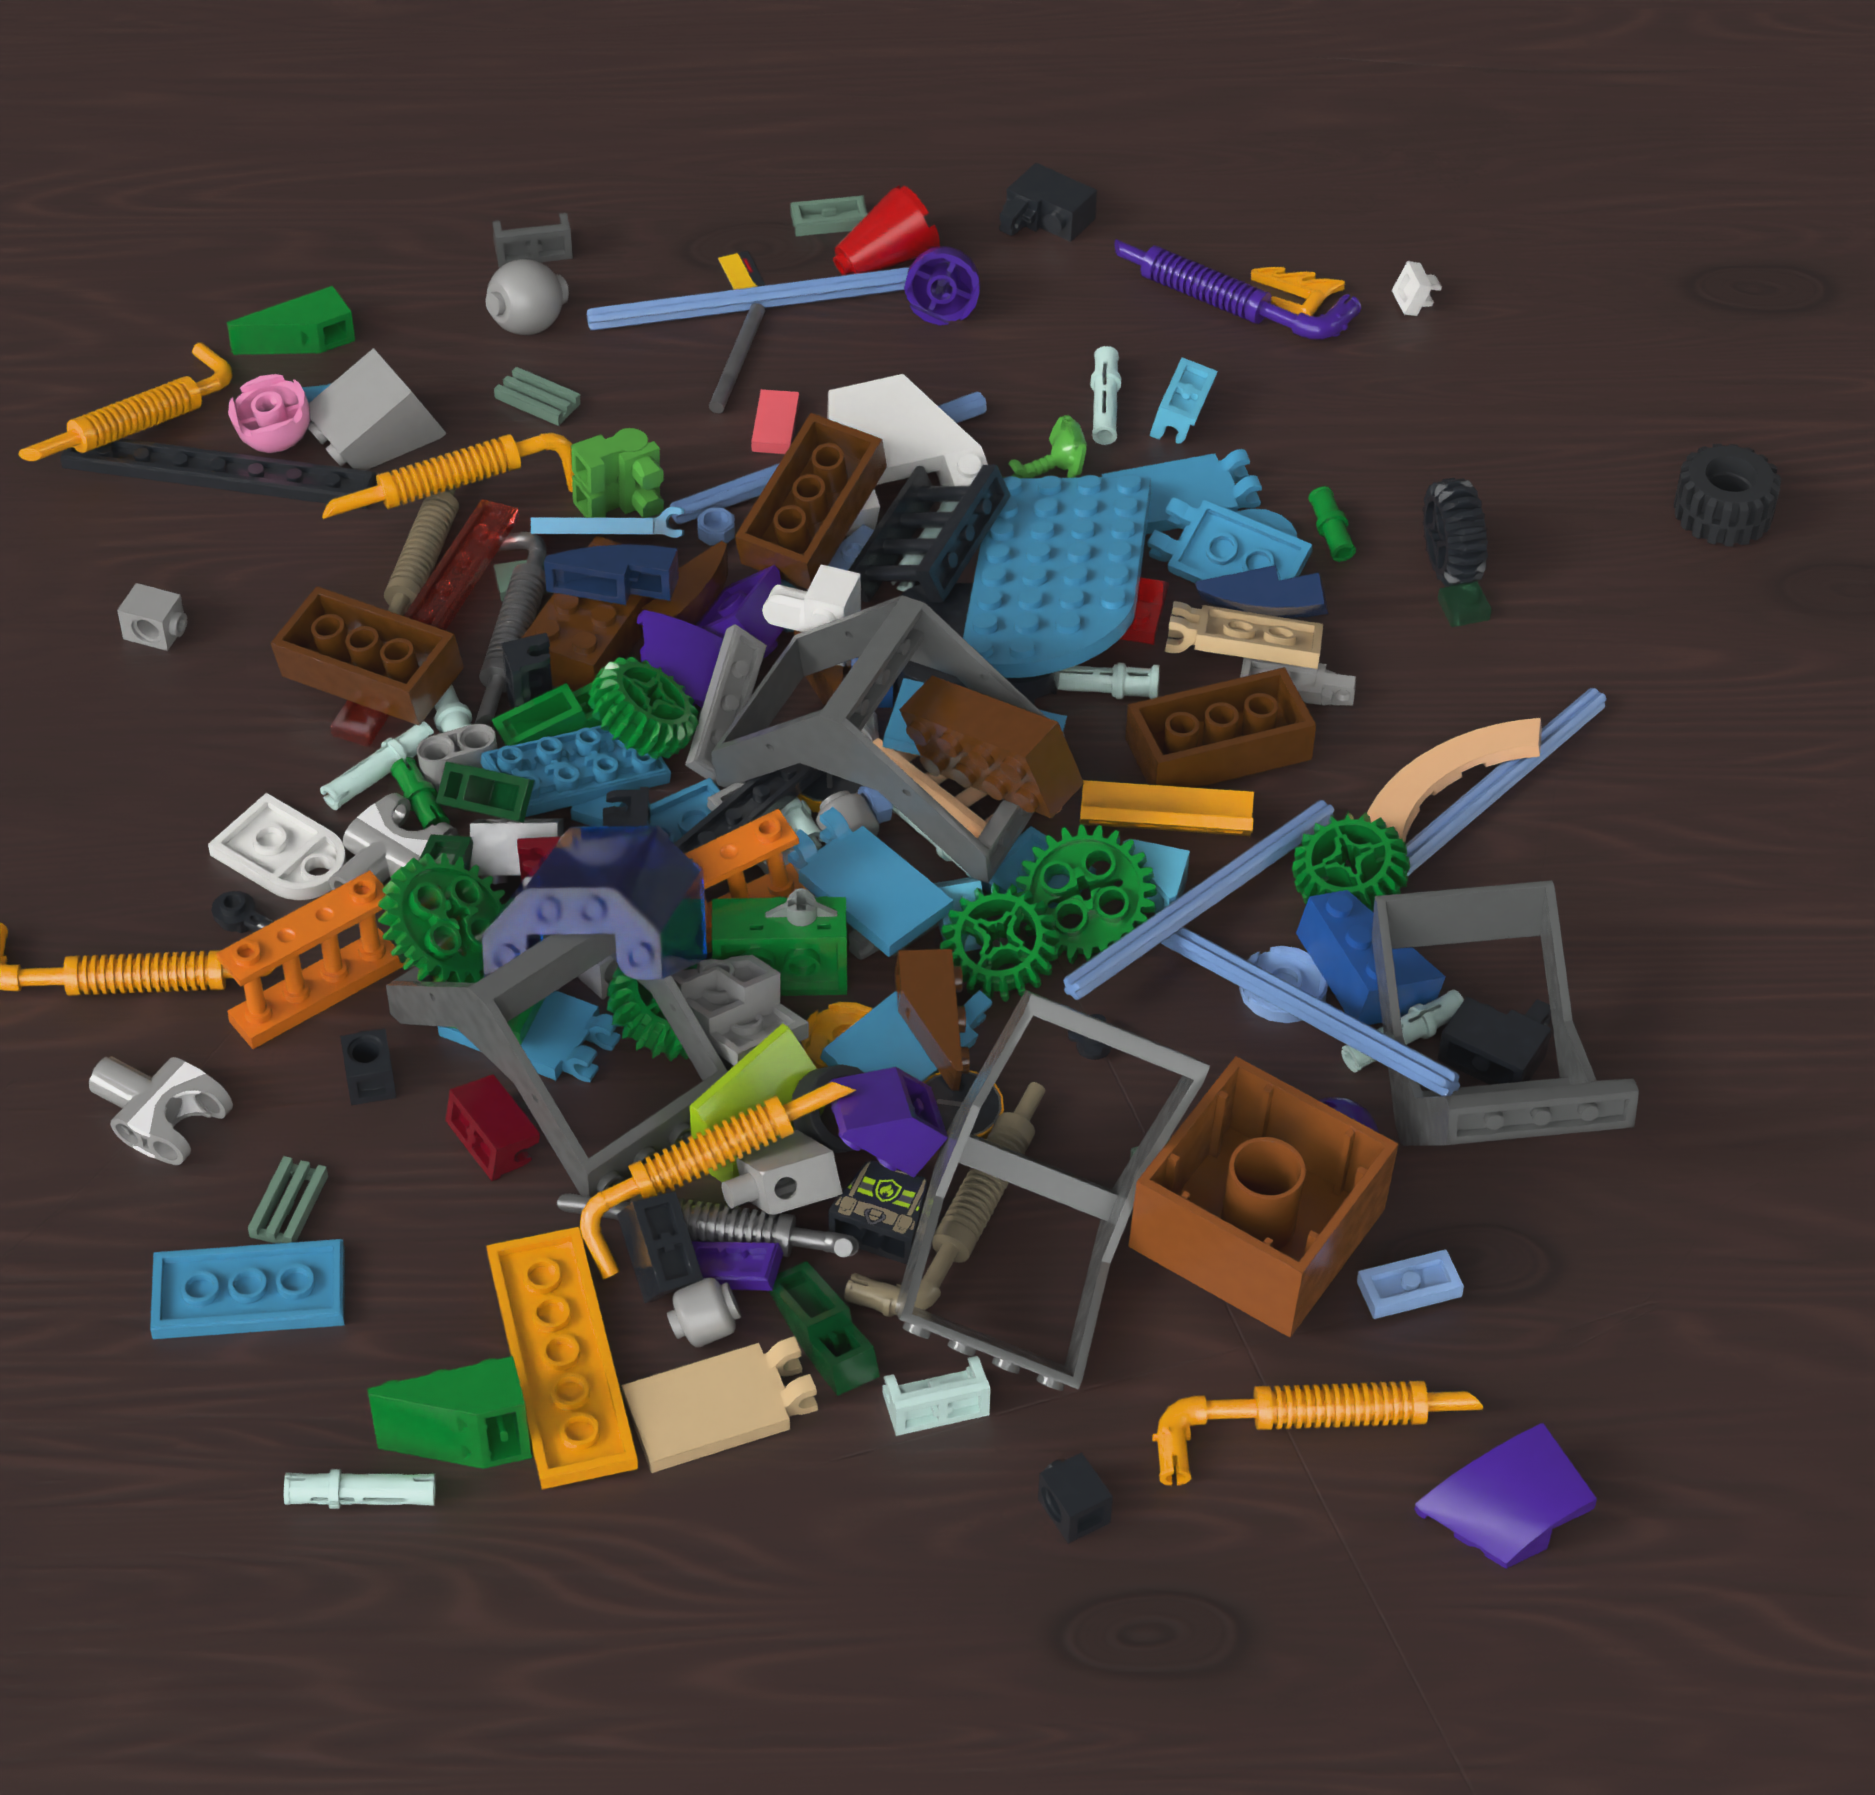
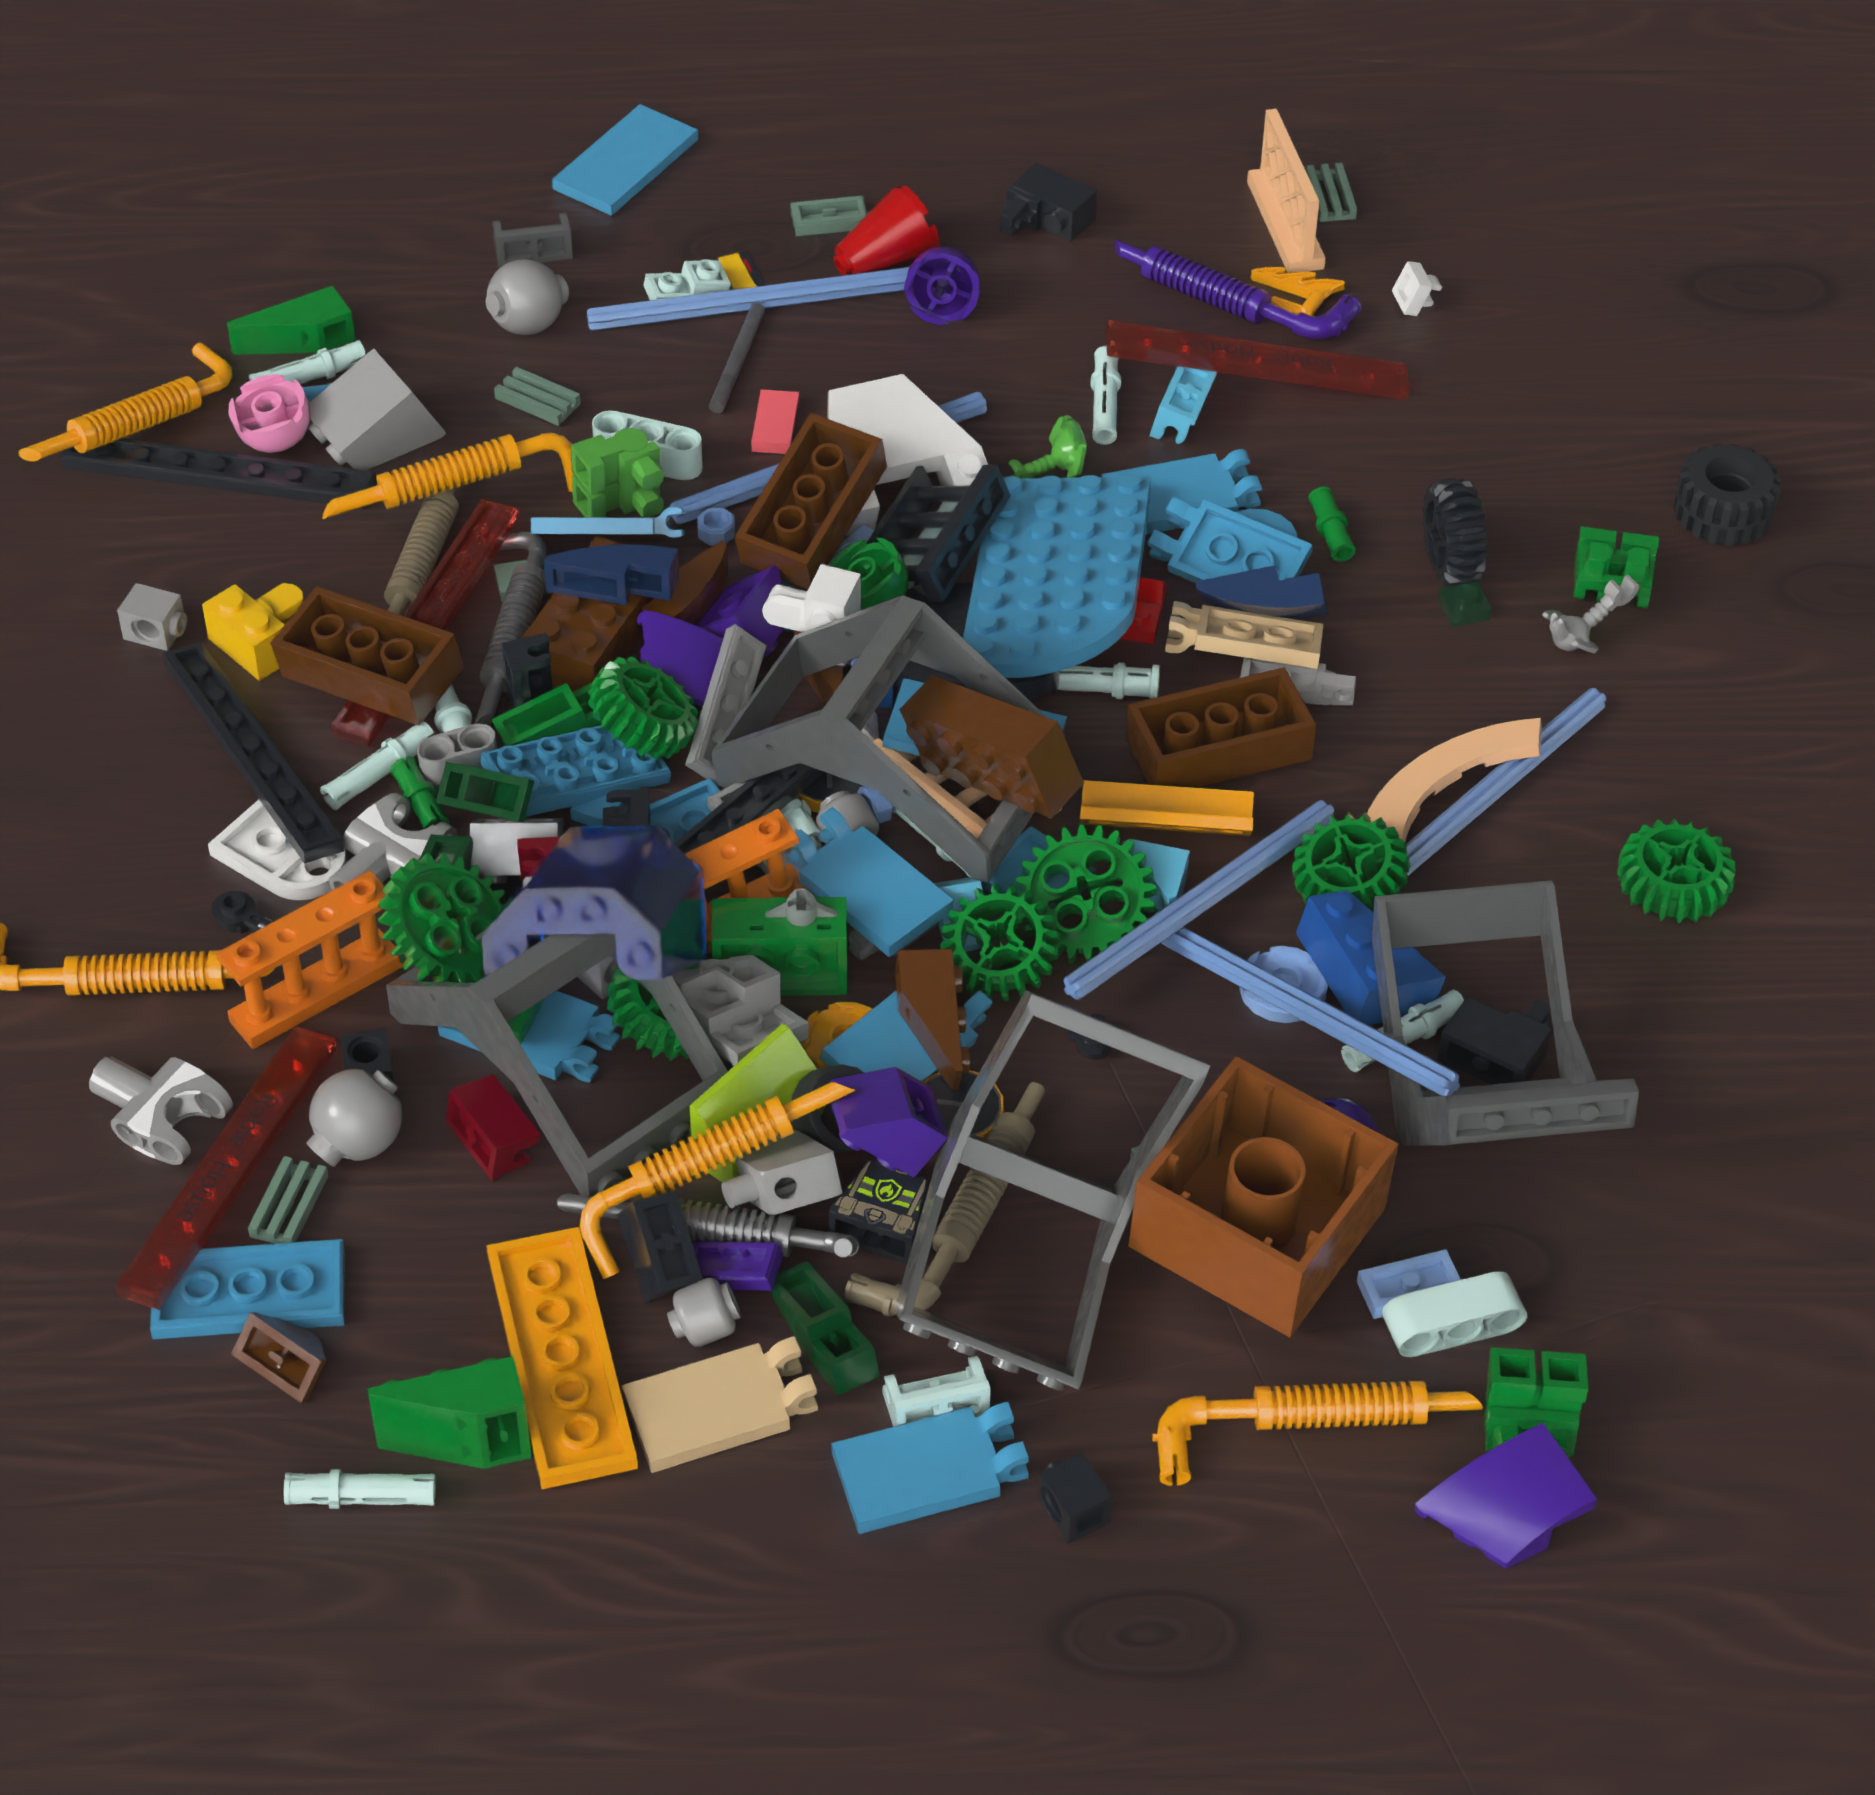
(225, 1168): none -> clear red tile
(247, 626): none -> yellow brick
(253, 753): none -> black tile
(281, 1354): none -> reddish brown slope
(319, 365): none -> light aqua pin
(354, 1116): none -> light grey brick
(625, 159): none -> dark azure tile
(678, 444): none -> light aqua beam
(696, 278): none -> light aqua slope
(881, 570): none -> green cylinder
(928, 1466): none -> dark azure tile
(1256, 359): none -> clear red tile
(1287, 199): none -> light nougat fence
(1327, 176): none -> sand green tile
(1454, 1314): none -> light aqua beam
(1523, 1399): none -> green hips
(1574, 632): none -> light grey piece
(1600, 562): none -> green hips
(1676, 871): none -> green gear

